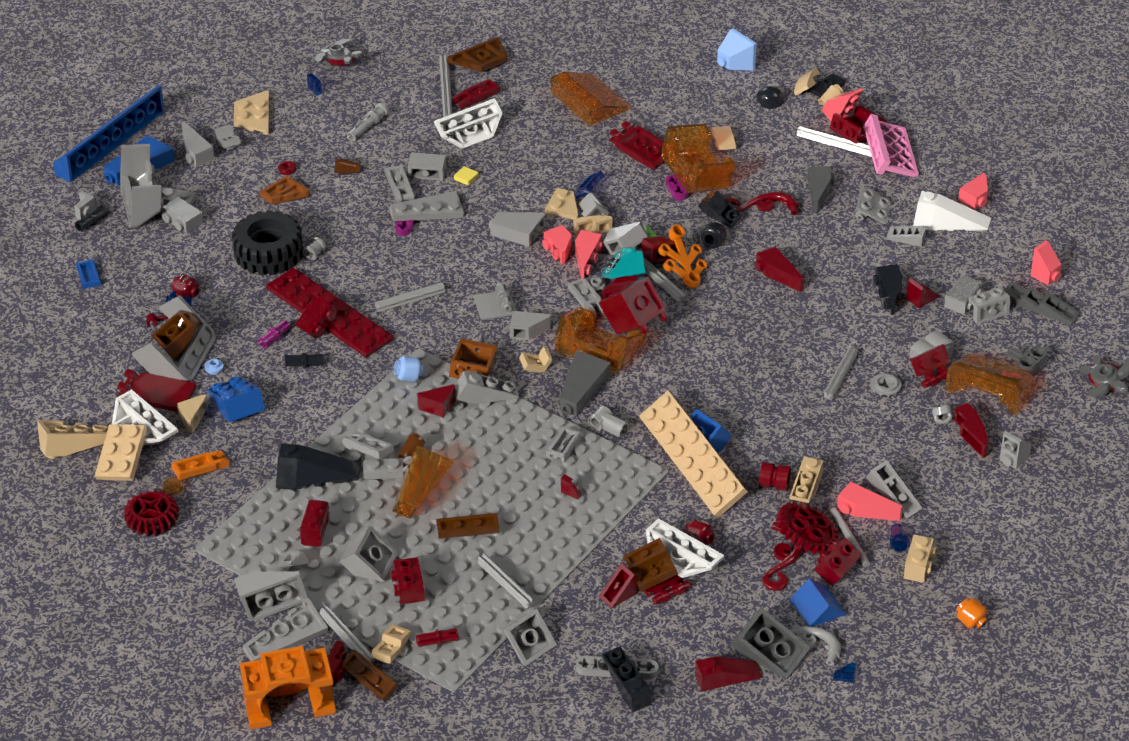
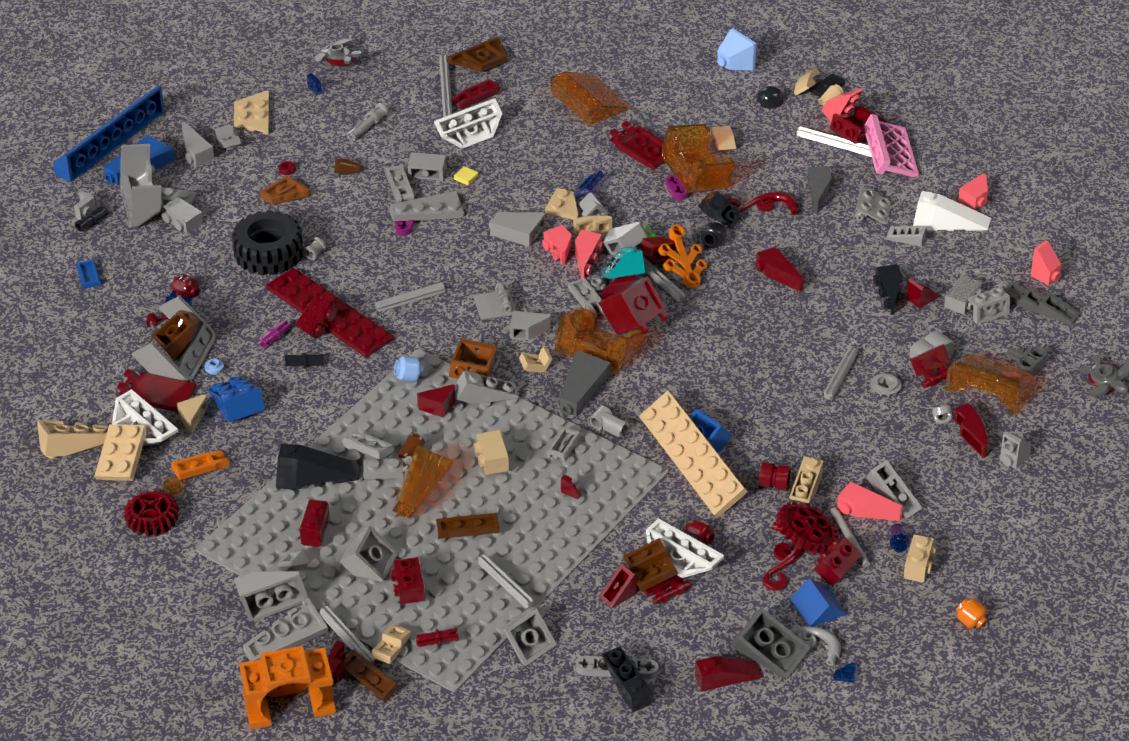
(491, 452): none -> tan brick

